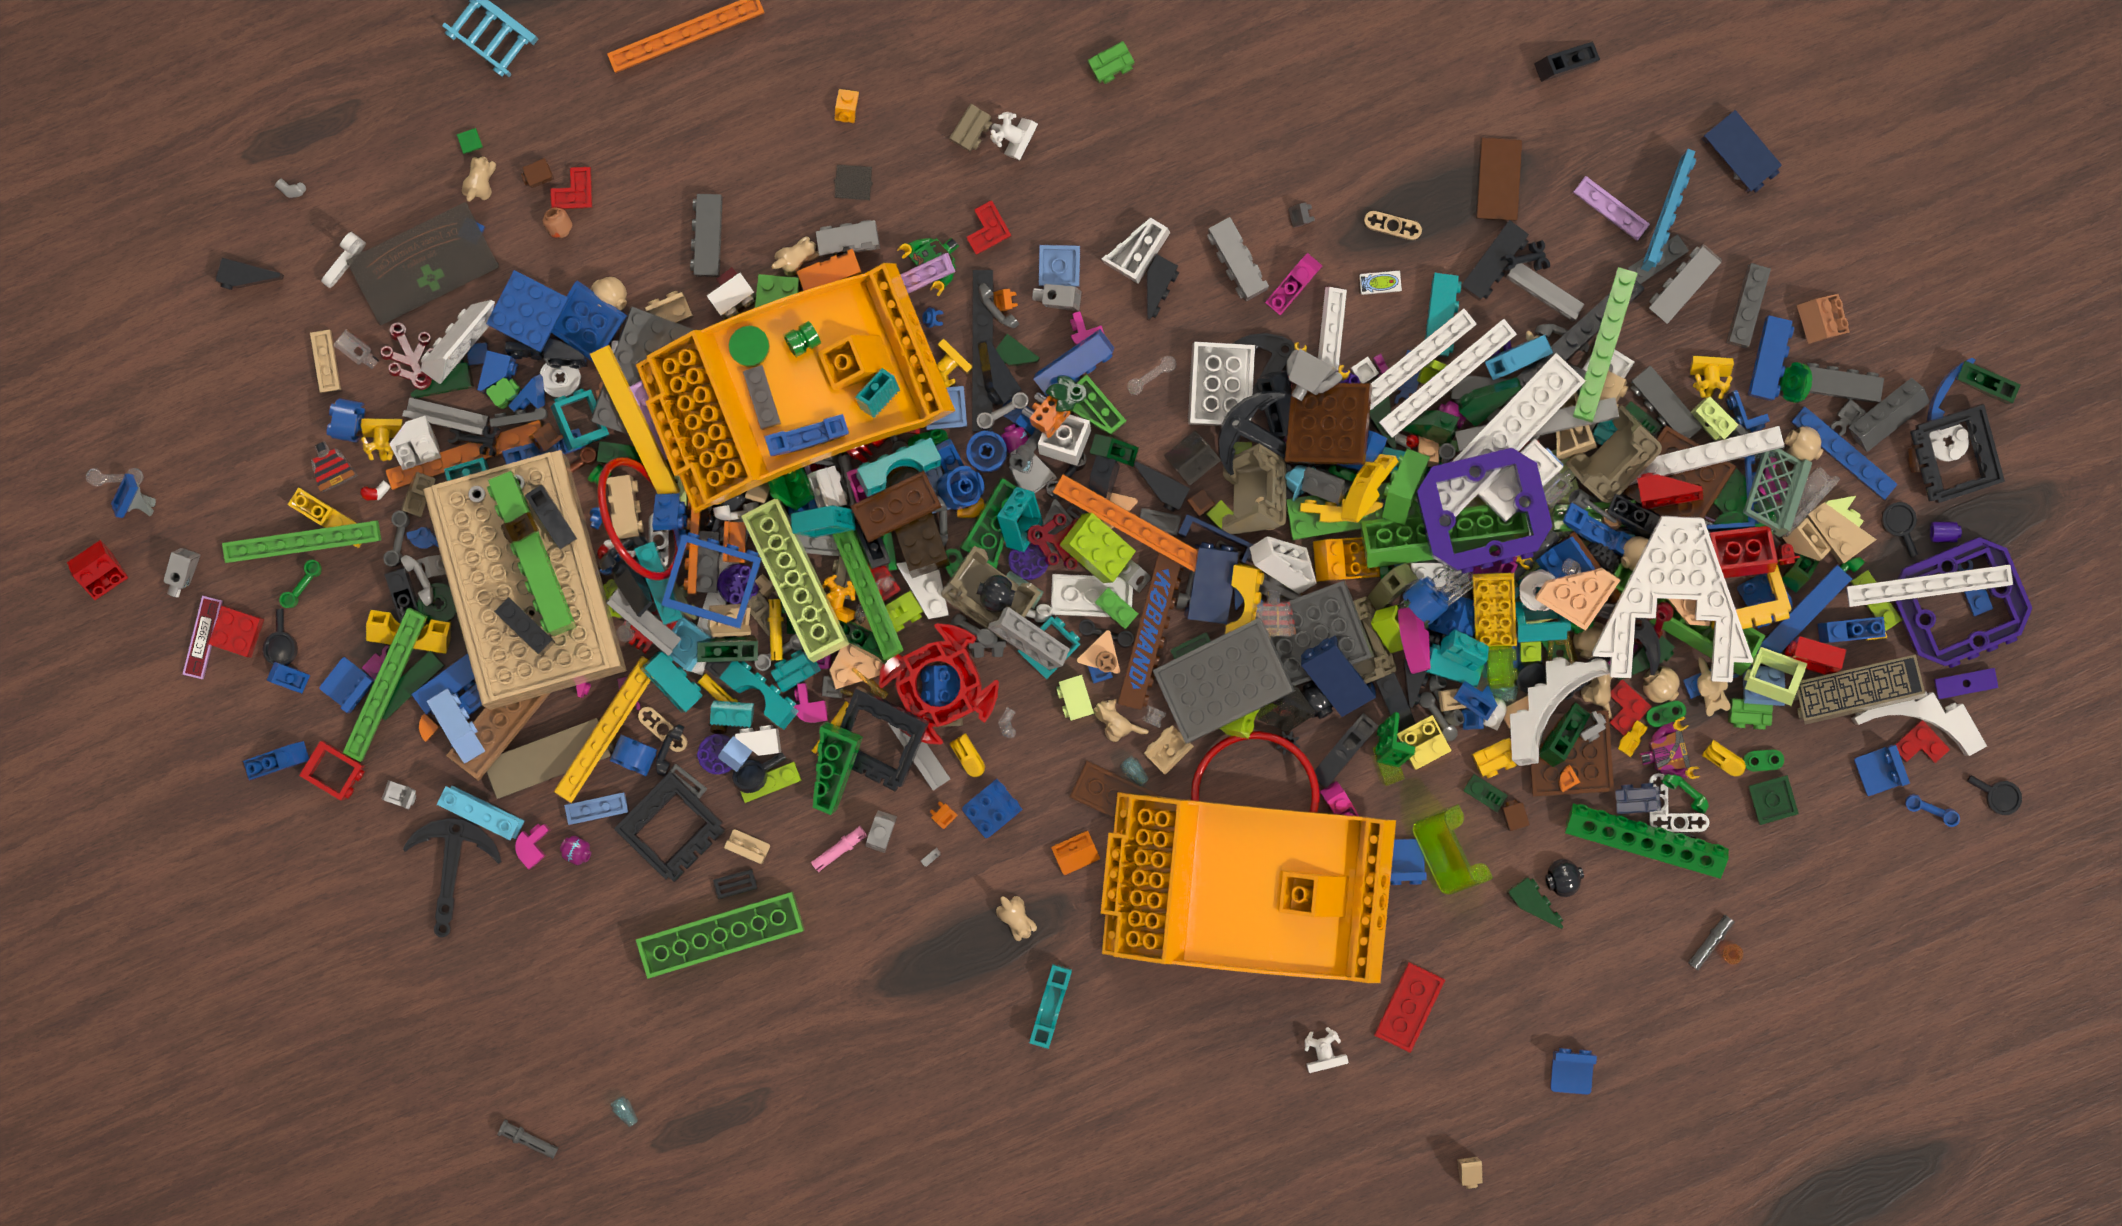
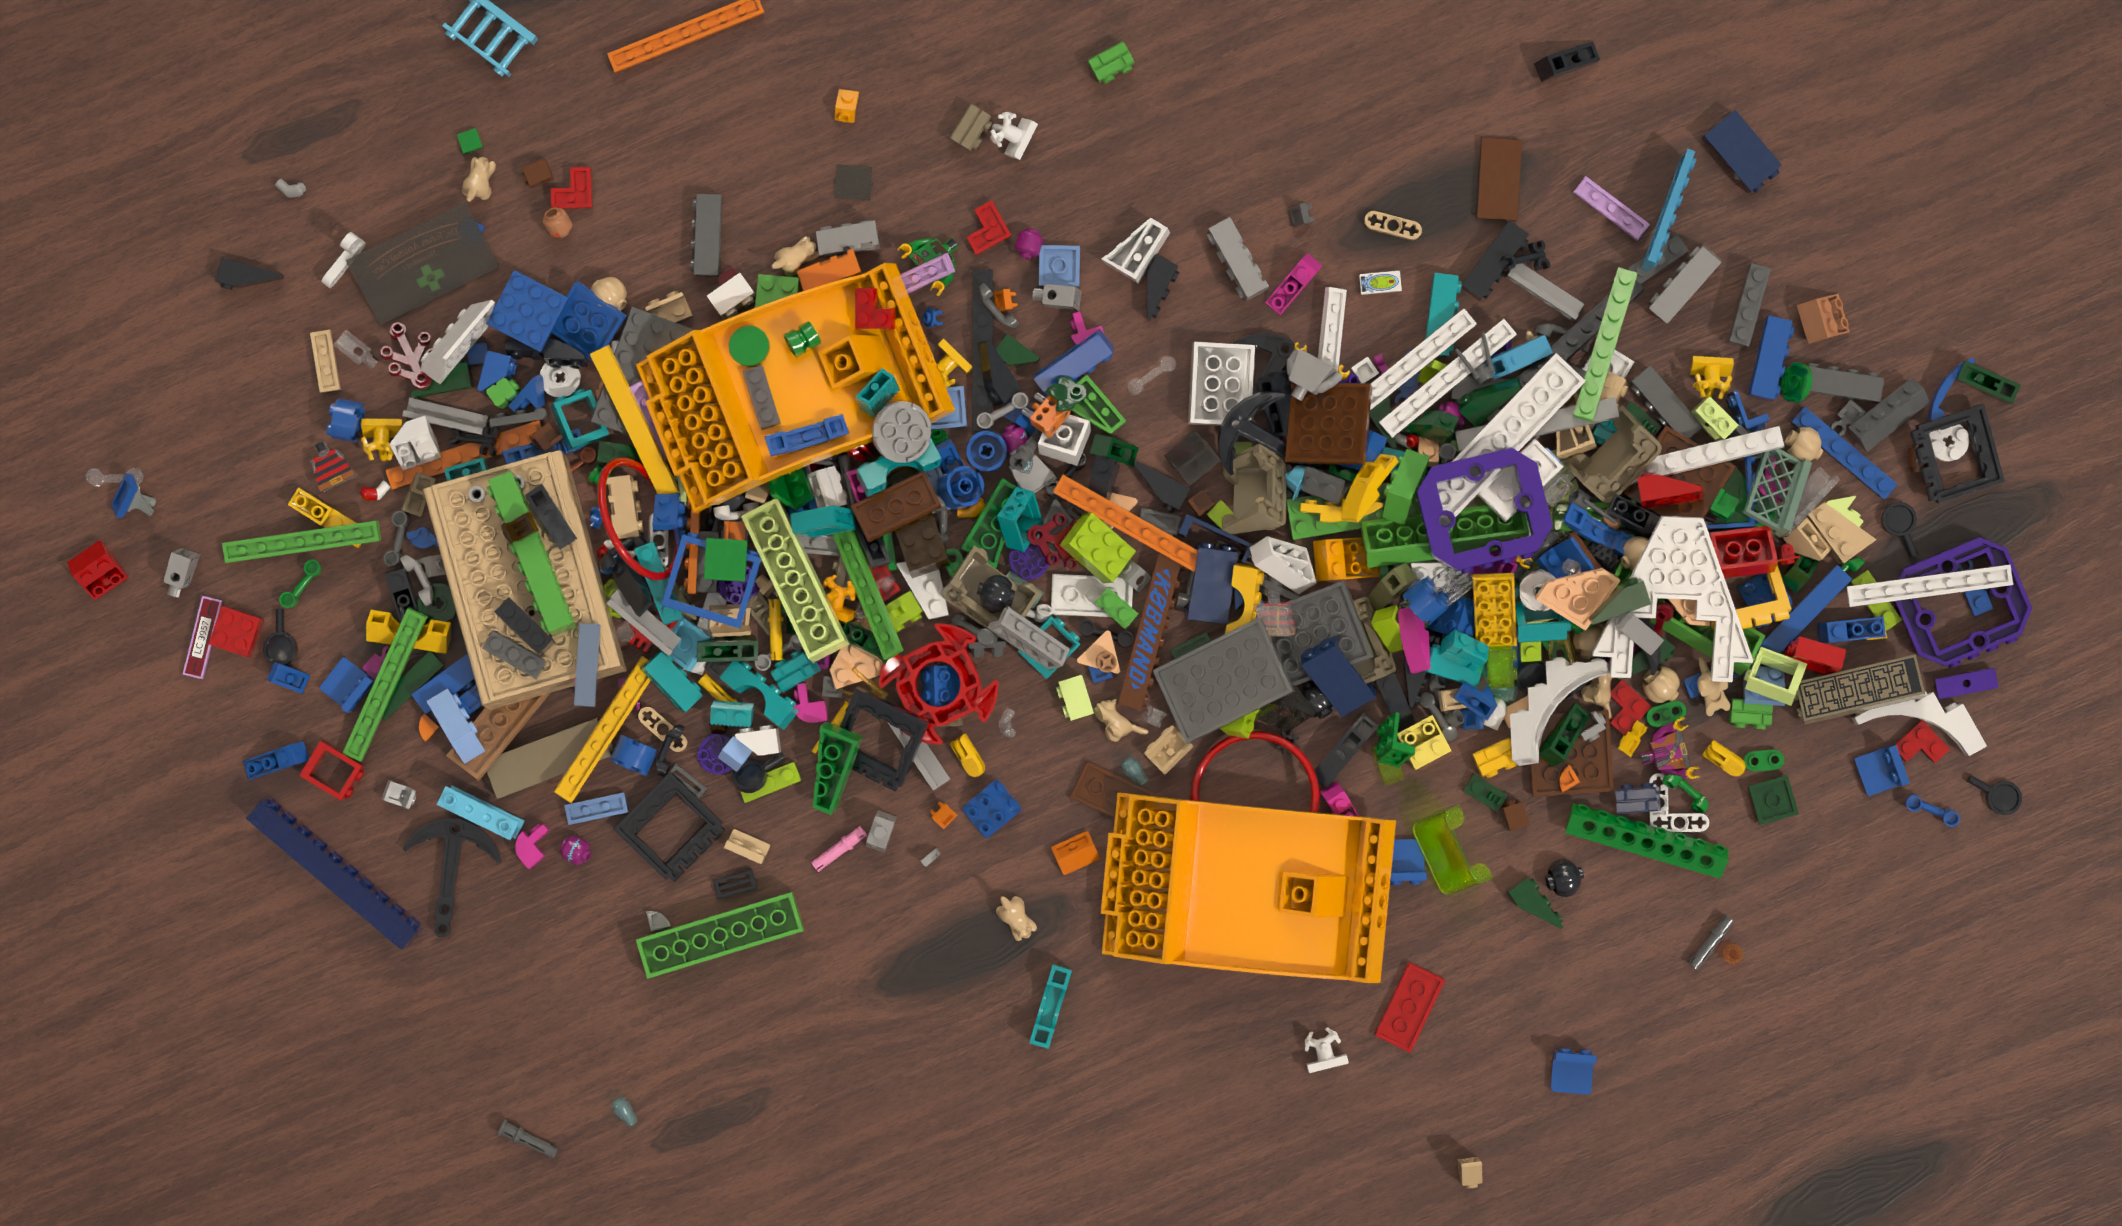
(334, 873): none -> clear blue brick
(514, 655): none -> dark grey plate
(587, 665): none -> sand blue tile
(657, 920): none -> light grey tile
(725, 559): none -> green tile
(868, 315): none -> red plate
(901, 431): none -> light grey tile
(1028, 243): none -> magenta head
(1481, 373): none -> dark grey plant
(1624, 599): none -> dark green slope
(1640, 633): none -> light grey tile
(1724, 505): none -> green panel
(1945, 532): dark purple brick -> none

